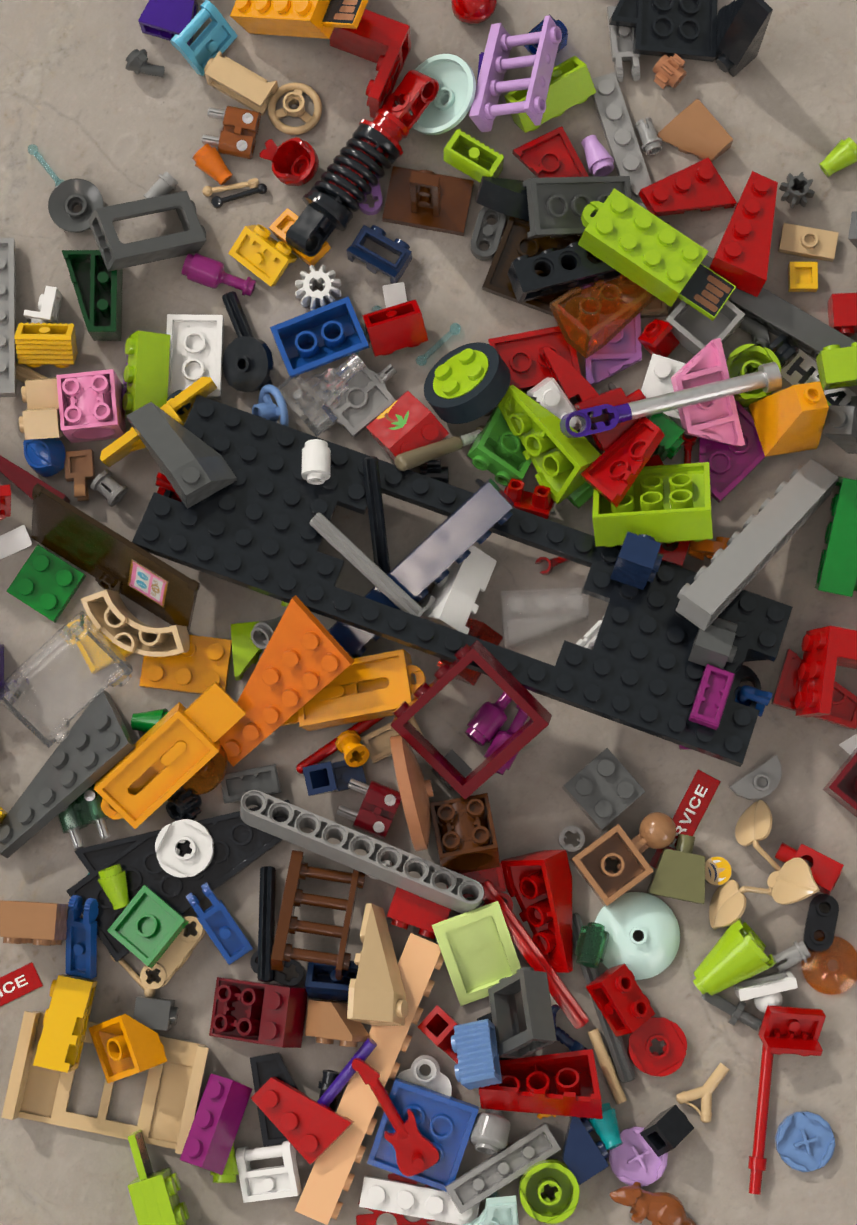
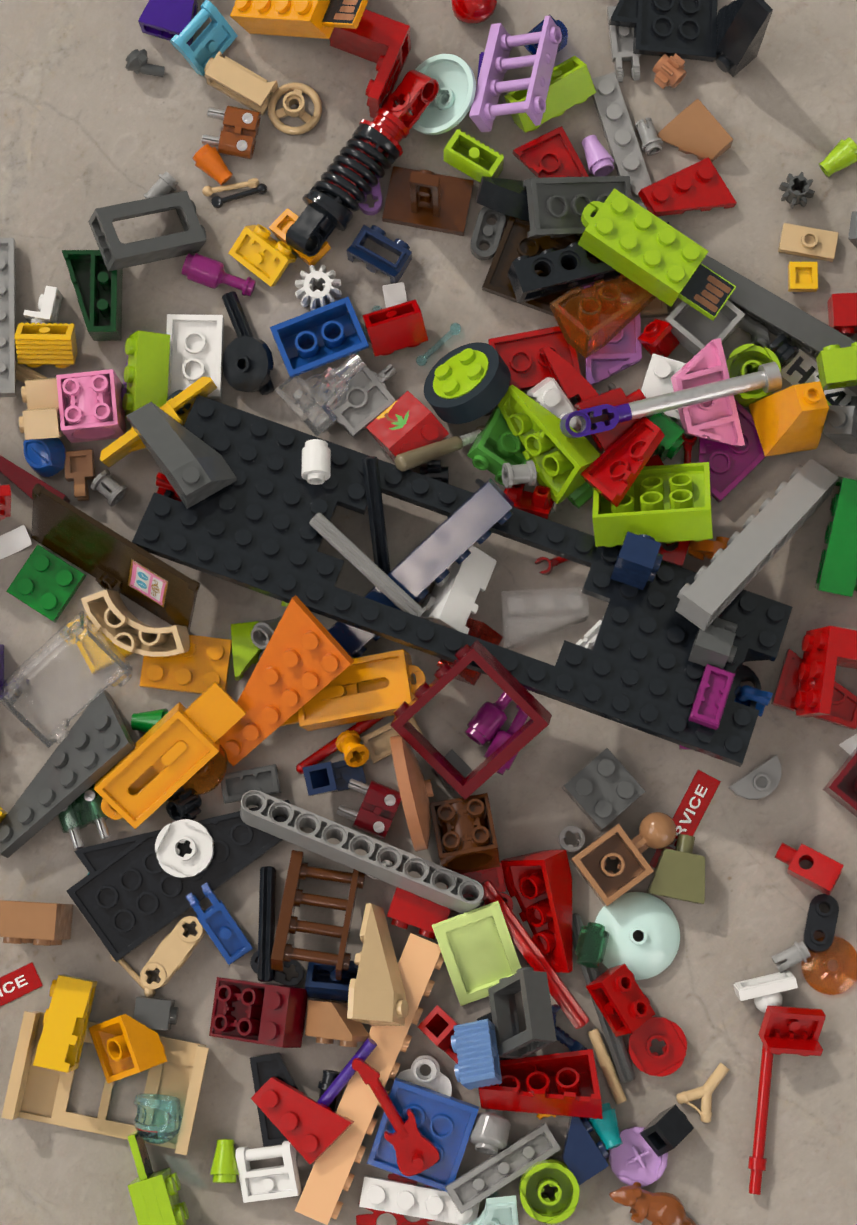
(33, 150): clear light blue hinge -> none
(66, 197): dark grey dish -> none
(82, 938): blue hinge -> none
(114, 885): lime cone -> none
(147, 926): plate -> none
(157, 1117): none -> clear light blue helmet
(216, 1124): magenta brick -> none
(269, 410): medium blue piece -> none
(293, 161): red hat -> none
(519, 474): none -> light grey bush
(717, 870): tile -> none
(732, 960): lime cone -> none
(736, 1012): dark grey piece -> none
(746, 242): red wedge -> none
(786, 884): tan plant -> none
(805, 1141): medium blue tile -> none

